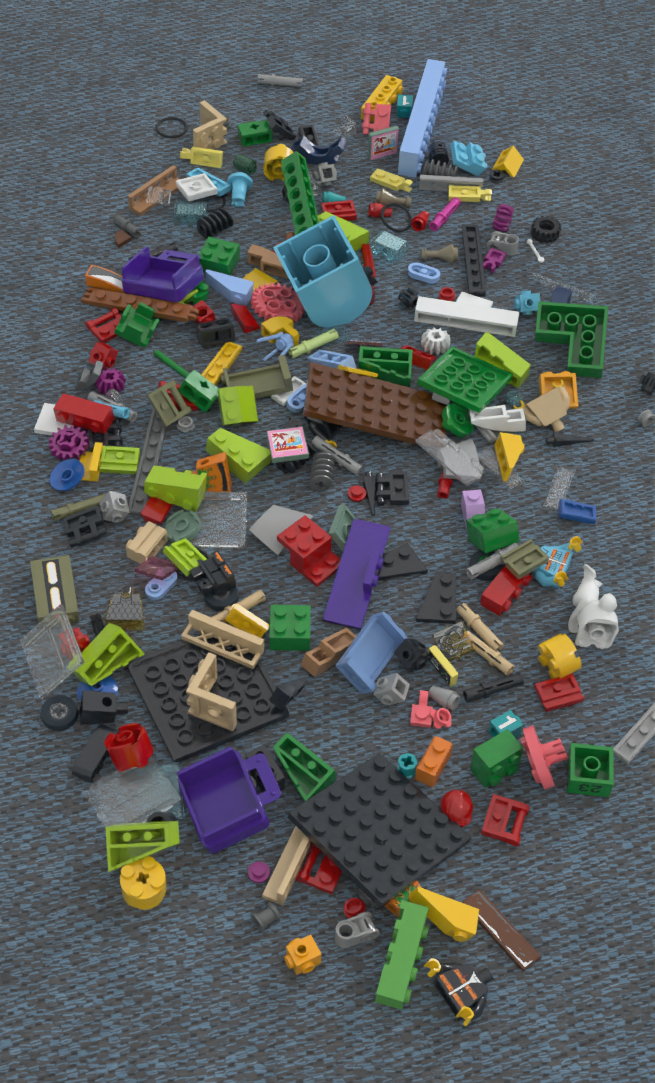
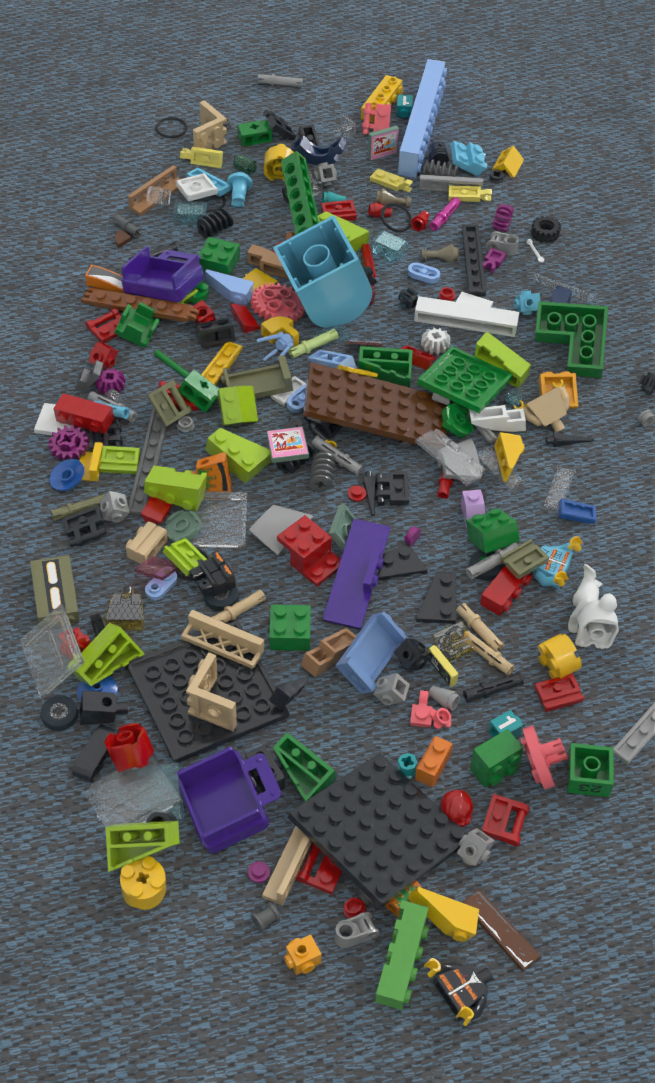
(246, 621): yellow panel -> none
(412, 535): none -> magenta tile
(475, 847): none -> light grey brick

